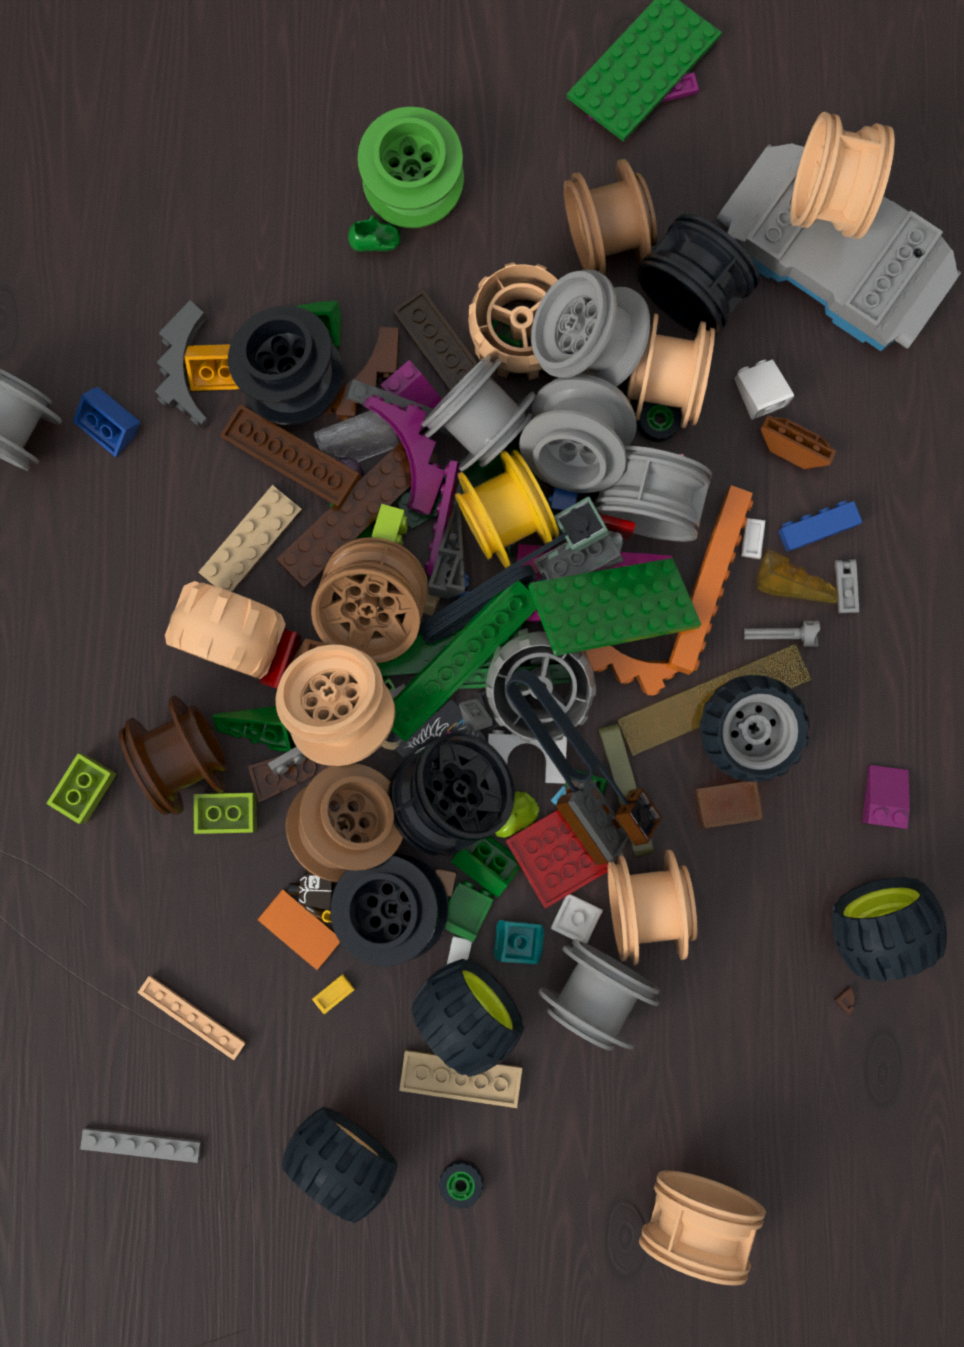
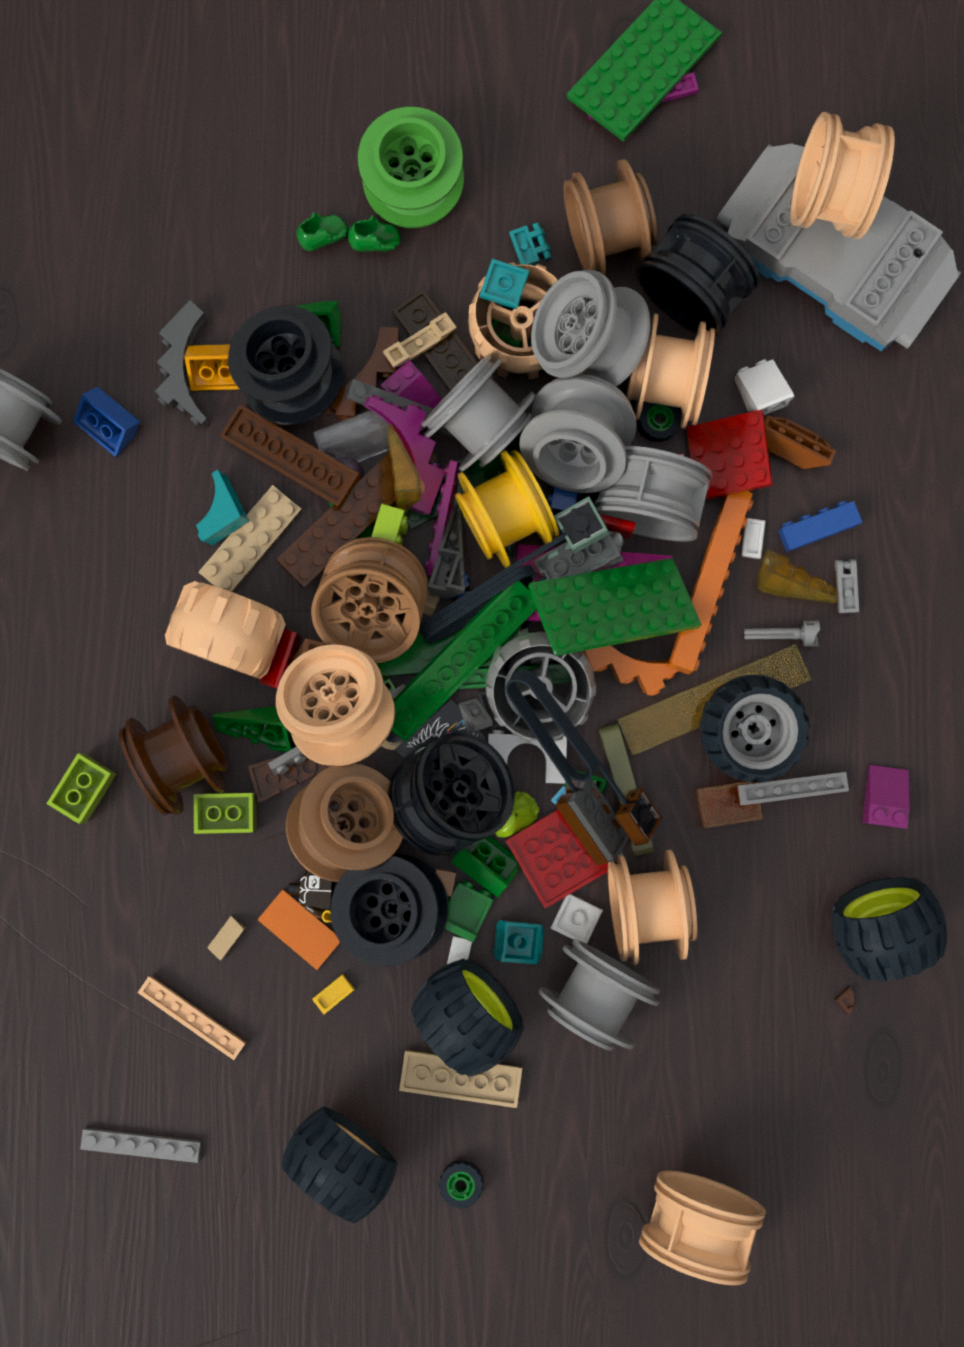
(225, 513): none -> teal arch
(226, 938): none -> tan slope
(320, 231): none -> green piece
(406, 480): none -> clear yellow wedge
(421, 341): none -> tan slope
(504, 283): none -> teal tile
(524, 246): none -> teal plate
(734, 452): none -> red plate
(793, 788): none -> light grey plate

